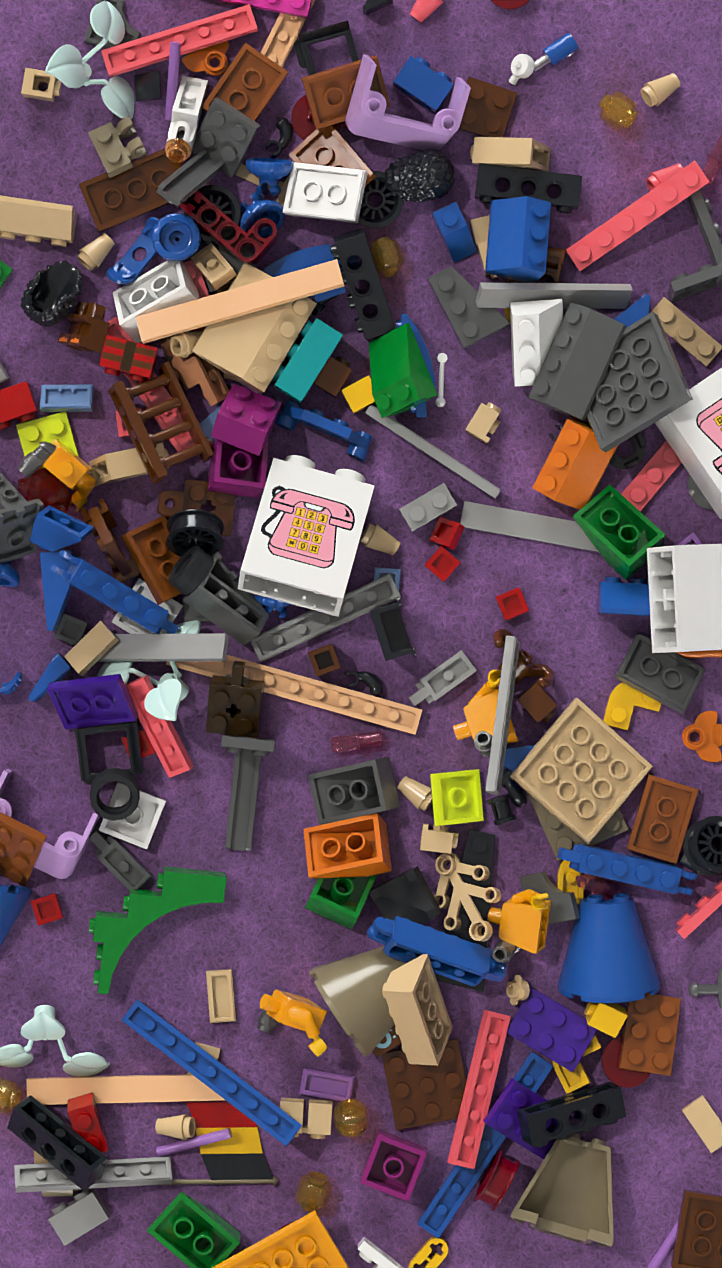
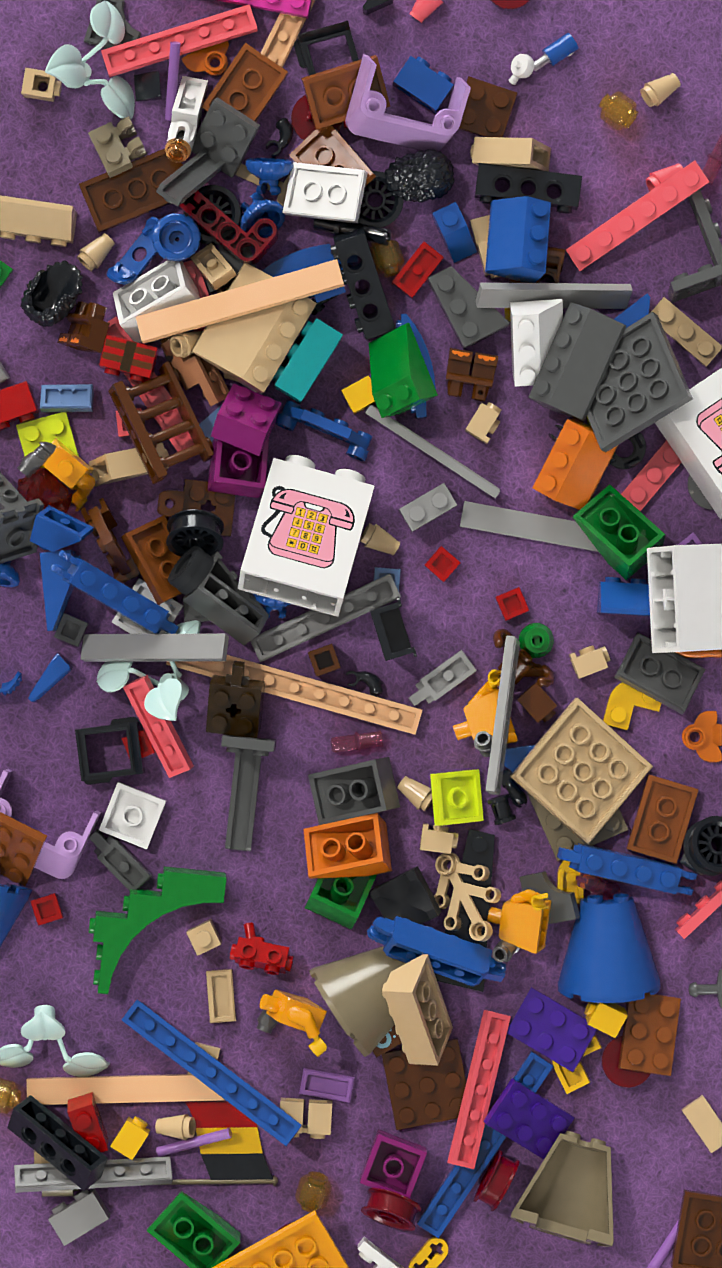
(91, 648): tan tile -> none
(92, 701): dark purple plate -> none
(114, 813): black tyre -> none
(131, 1137): none -> yellow brick
(204, 937): none -> tan brick
(255, 952): none -> red brick
(333, 376): reddish brown brick -> none
(350, 1117): clear yellow head -> none
(372, 233): none -> black pin
(391, 1209): none -> dark red wheel
(417, 270): none -> red plate
(442, 358): white hinge -> none
(446, 533): red plate -> none
(481, 377): none -> reddish brown hips
(517, 990): tan plate -> none
(534, 1118): black brick -> none
(536, 631): none -> green cone
(589, 661): none -> tan brick

